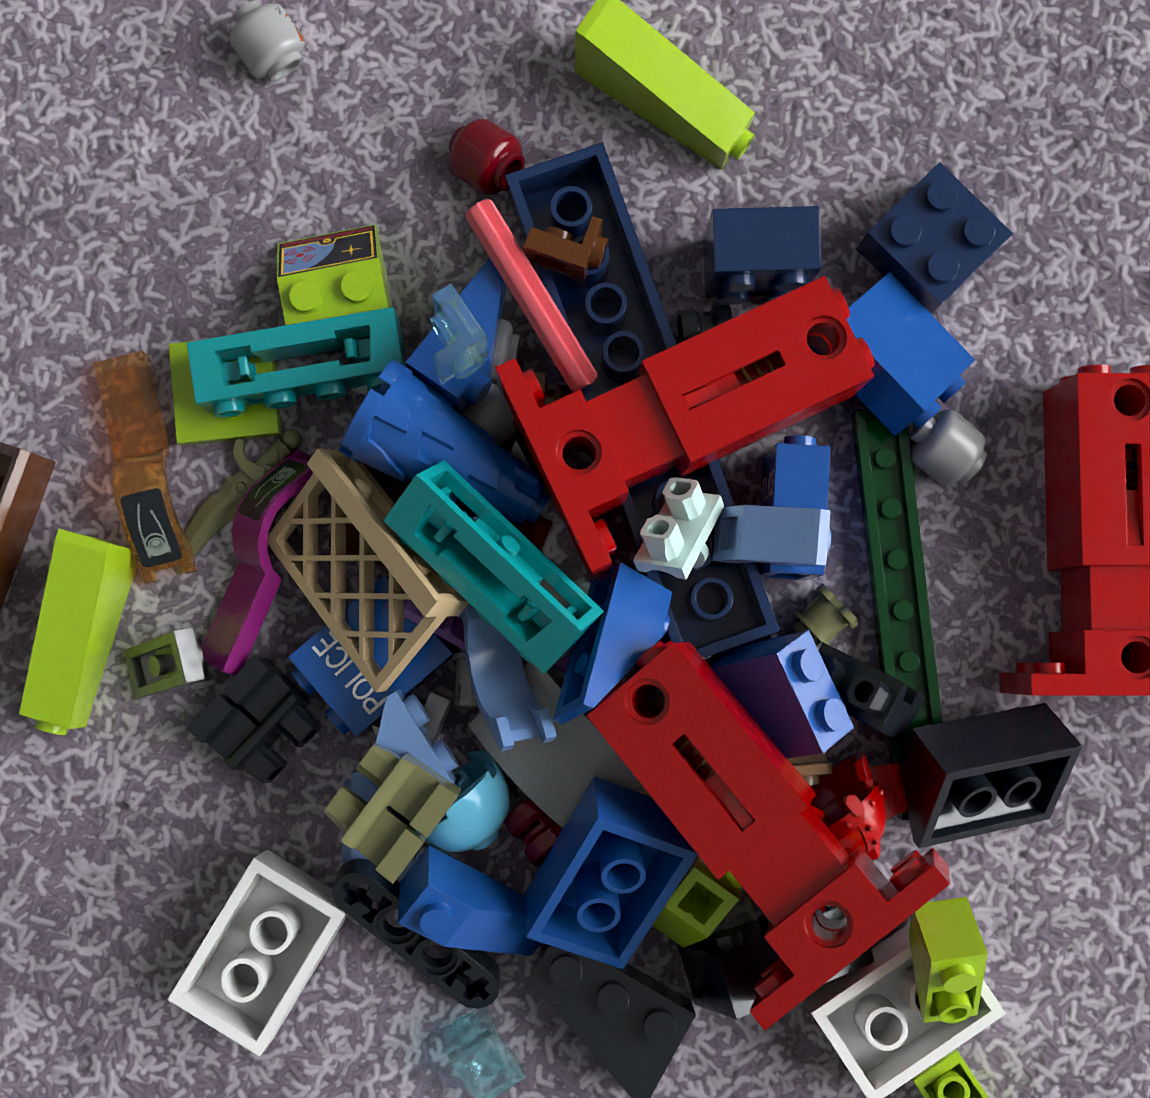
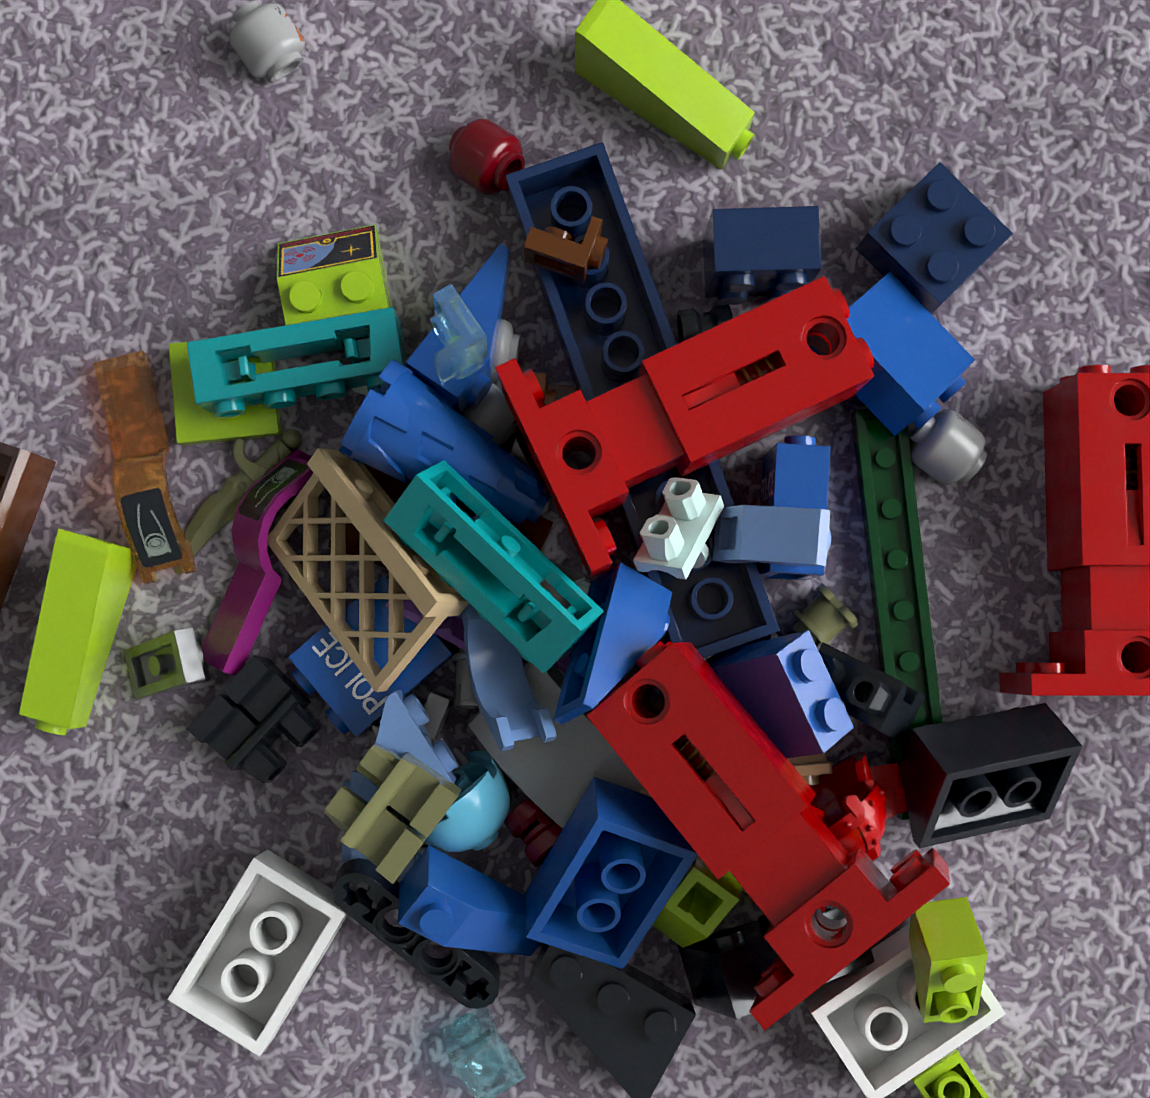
(531, 295): coral axle -> none

